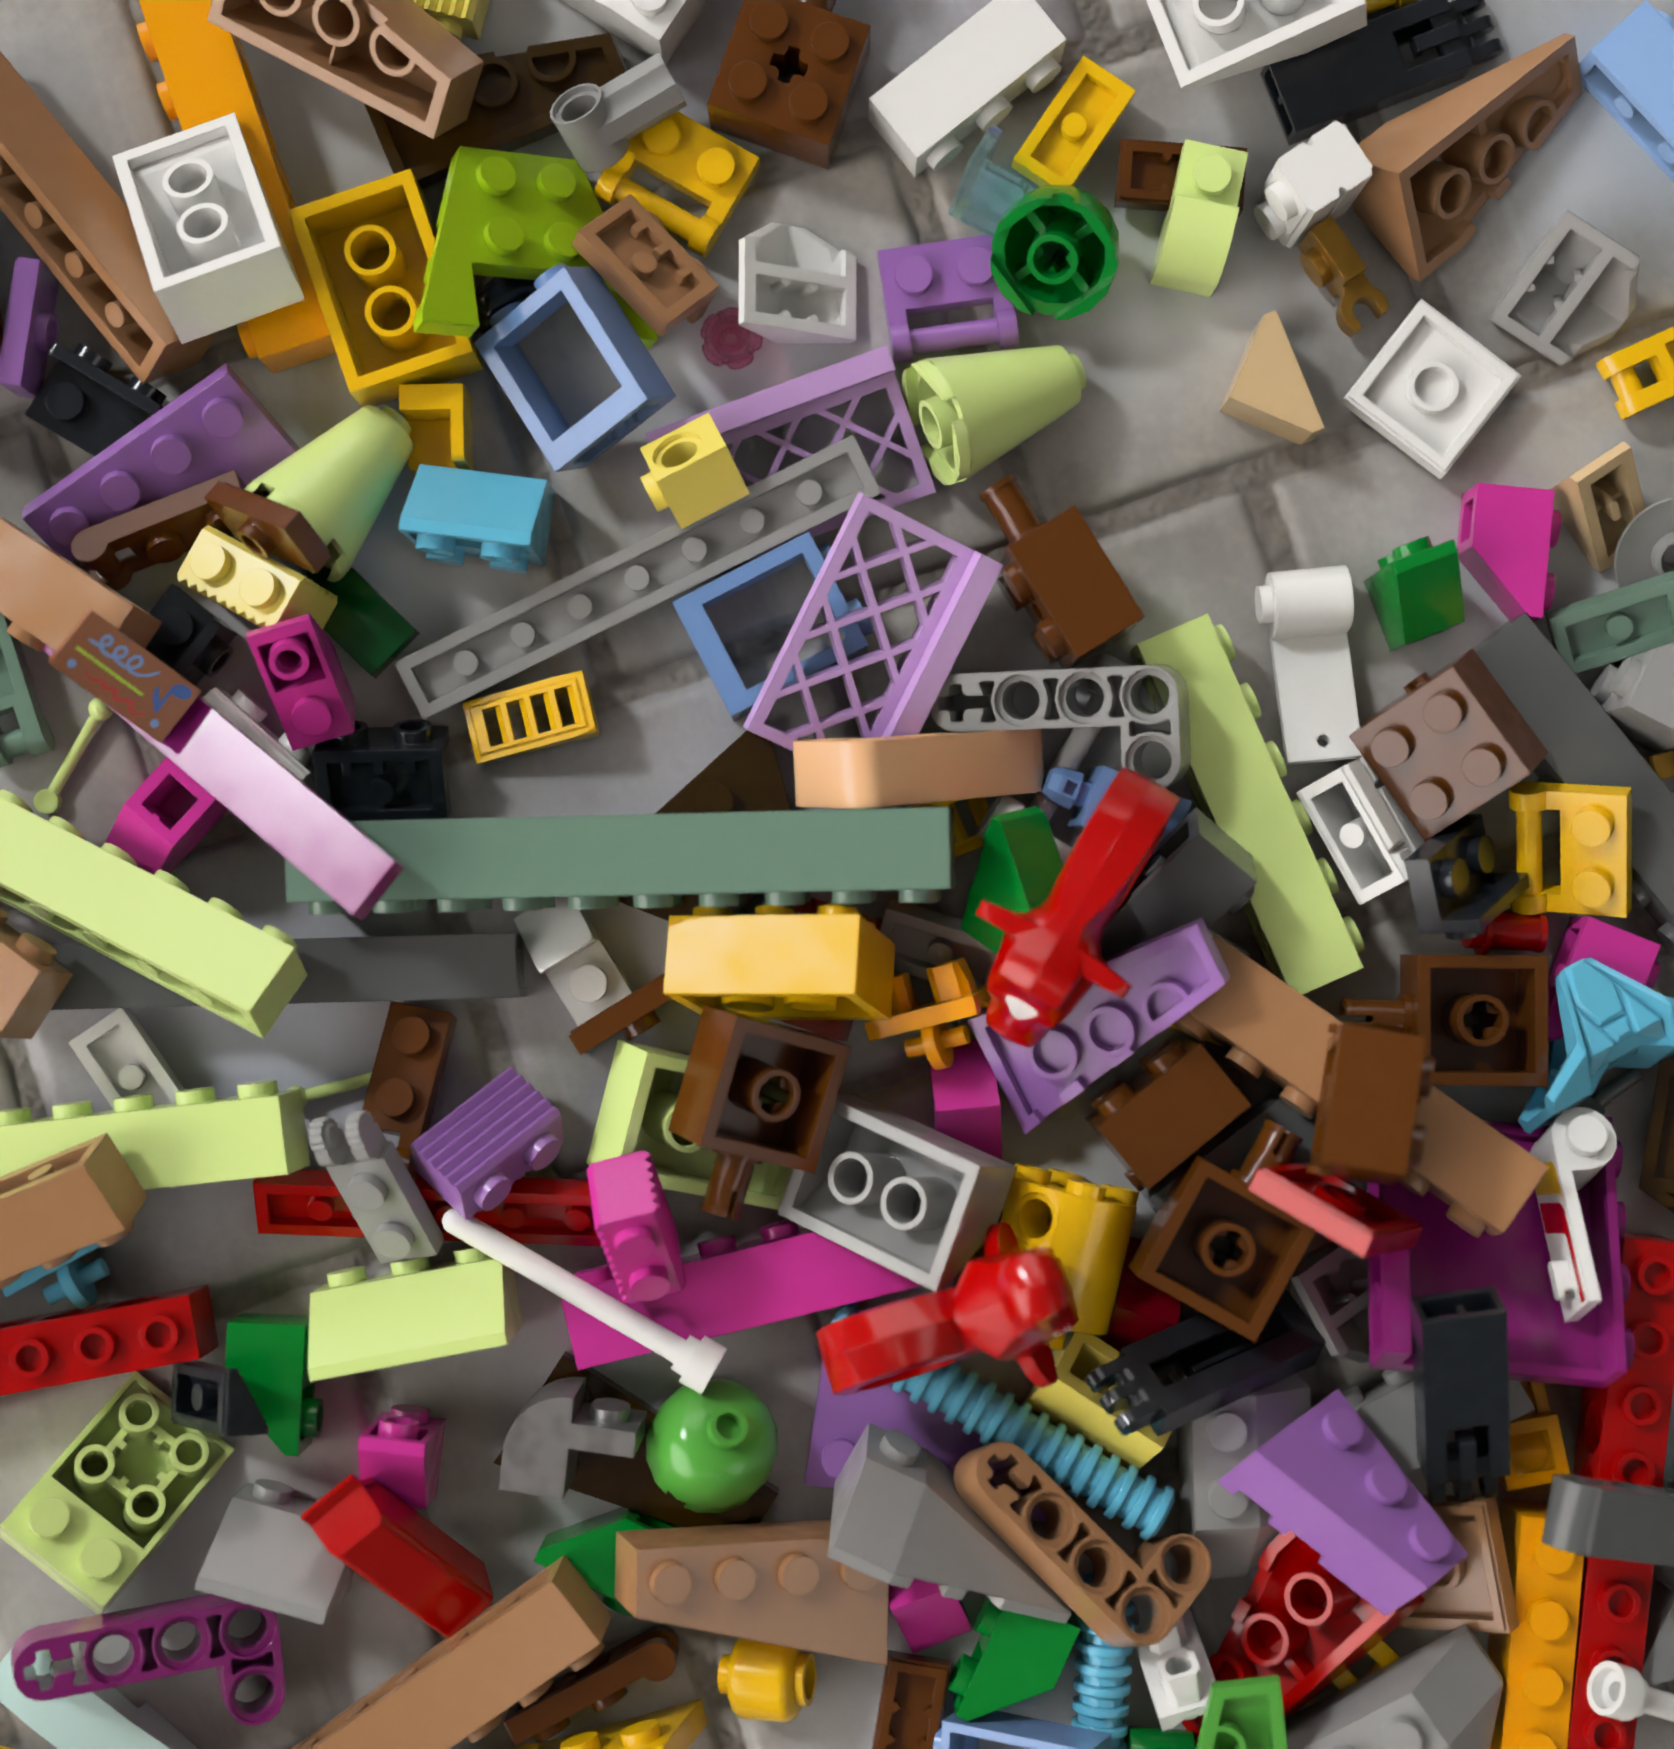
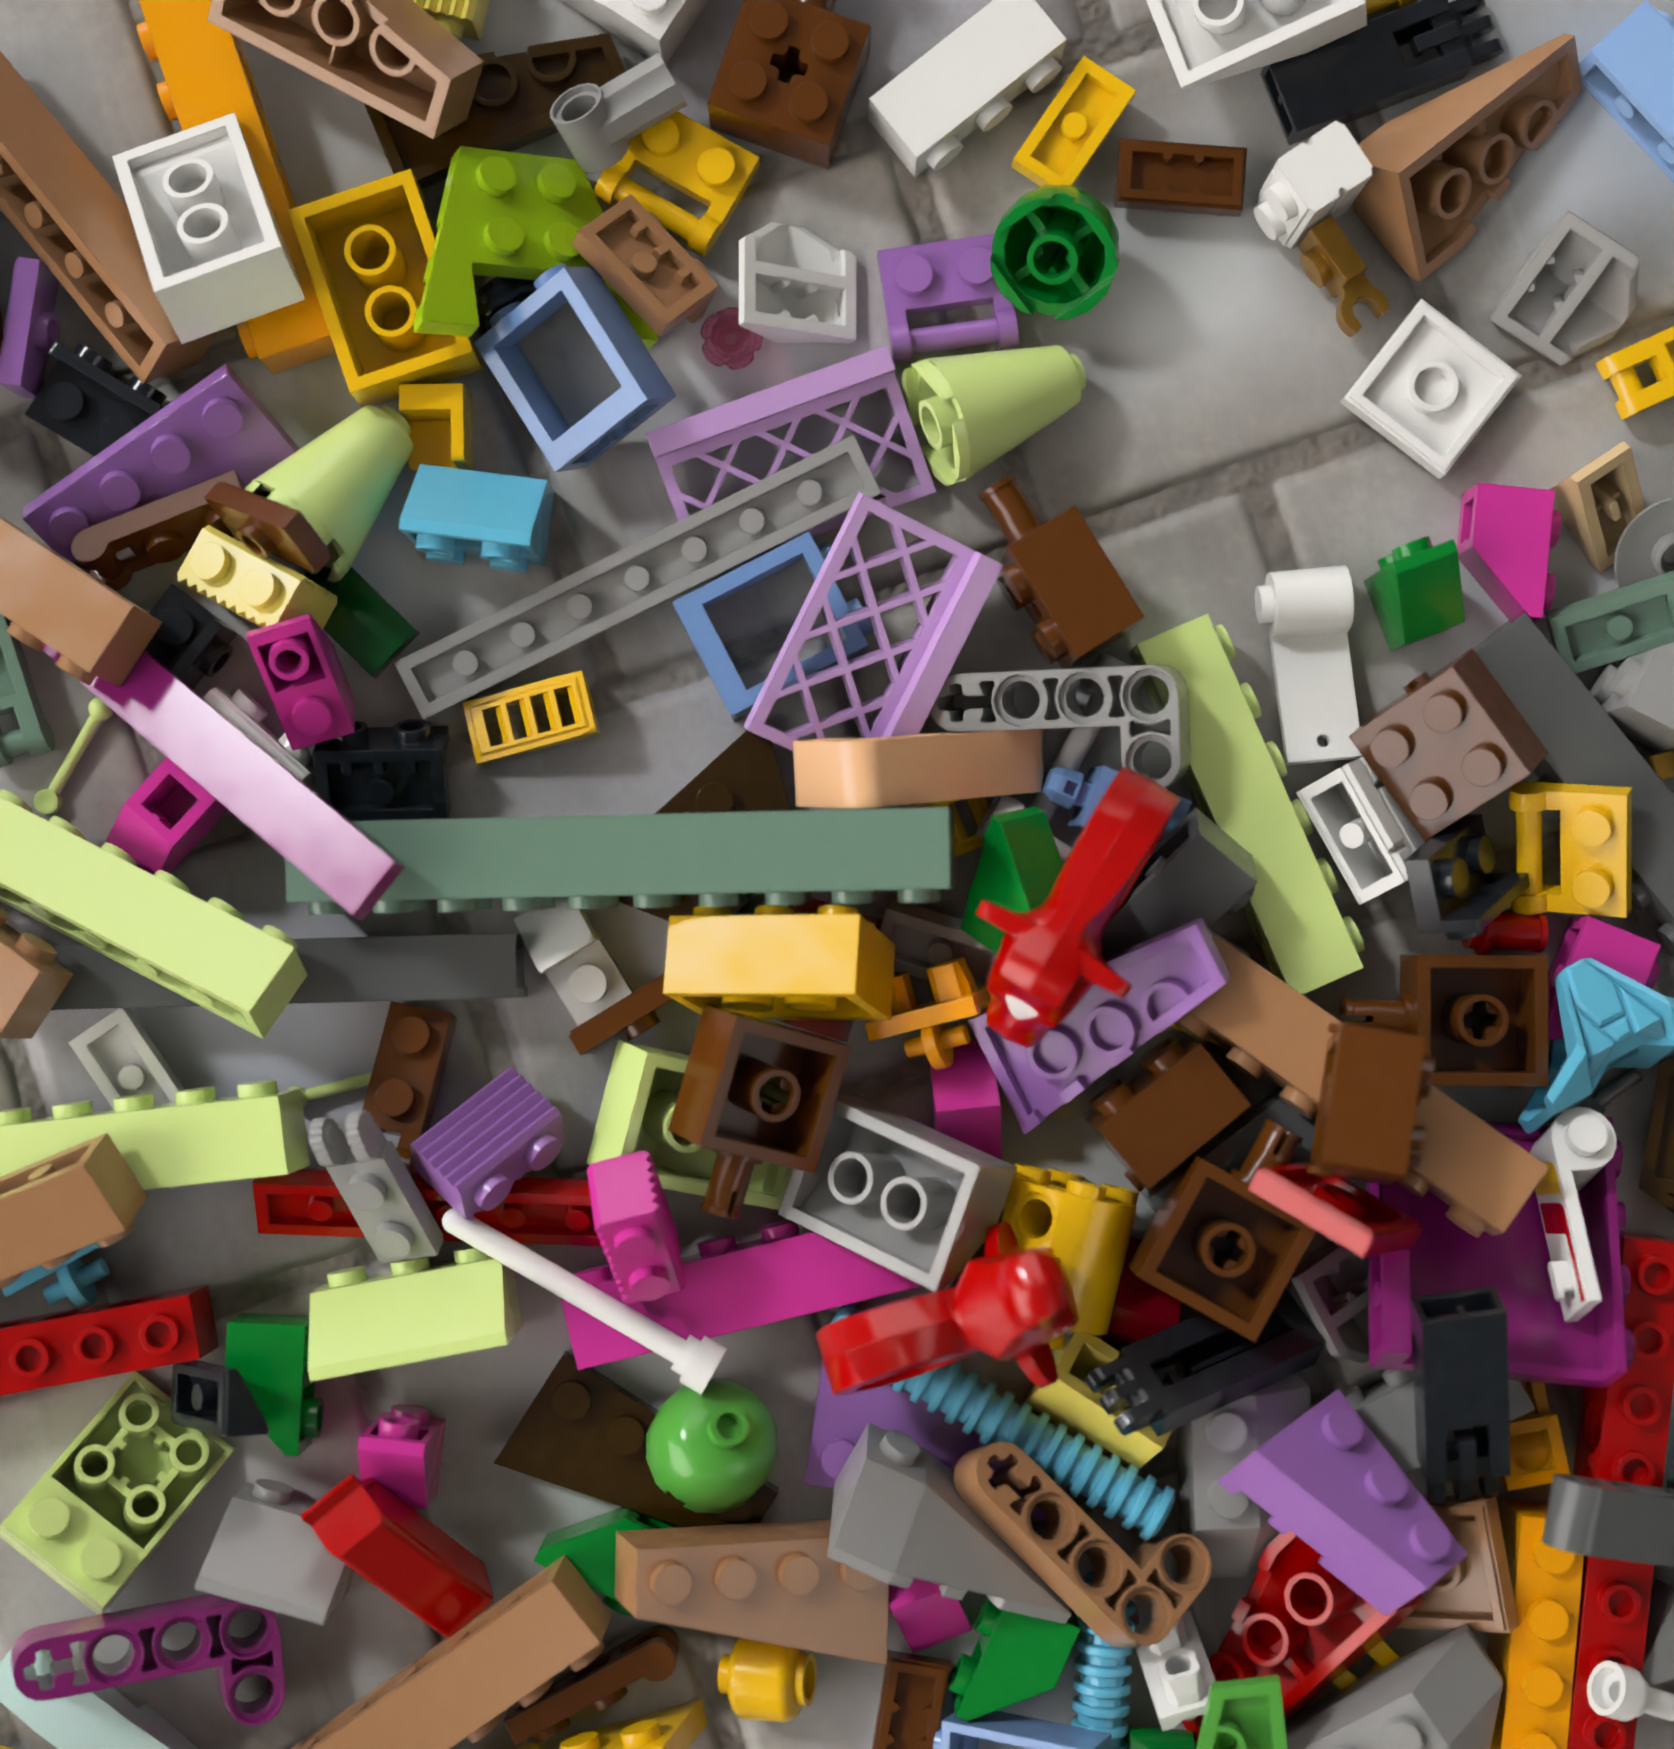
(124, 675): dark orange tile -> none
(553, 1426): flat silver brick -> none
(692, 472): light yellow brick -> none
(986, 188): clear light blue panel -> none
(1199, 219): yellowish green brick -> none
(1271, 386): tan slope -> none

